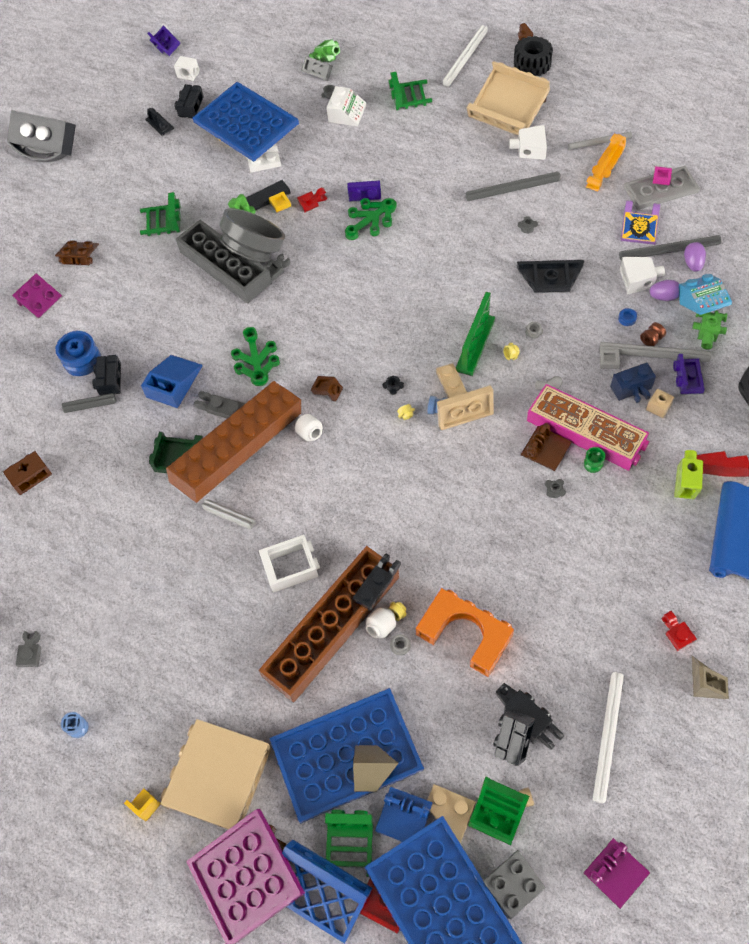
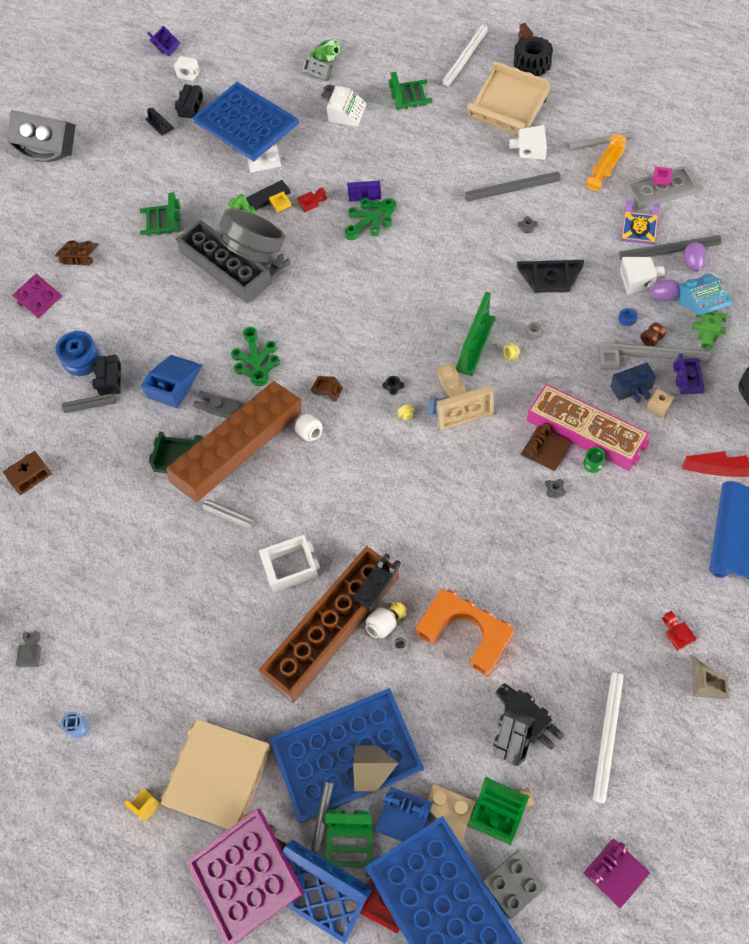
(320, 824): none -> dark grey bar
(689, 476): lime torso -> none

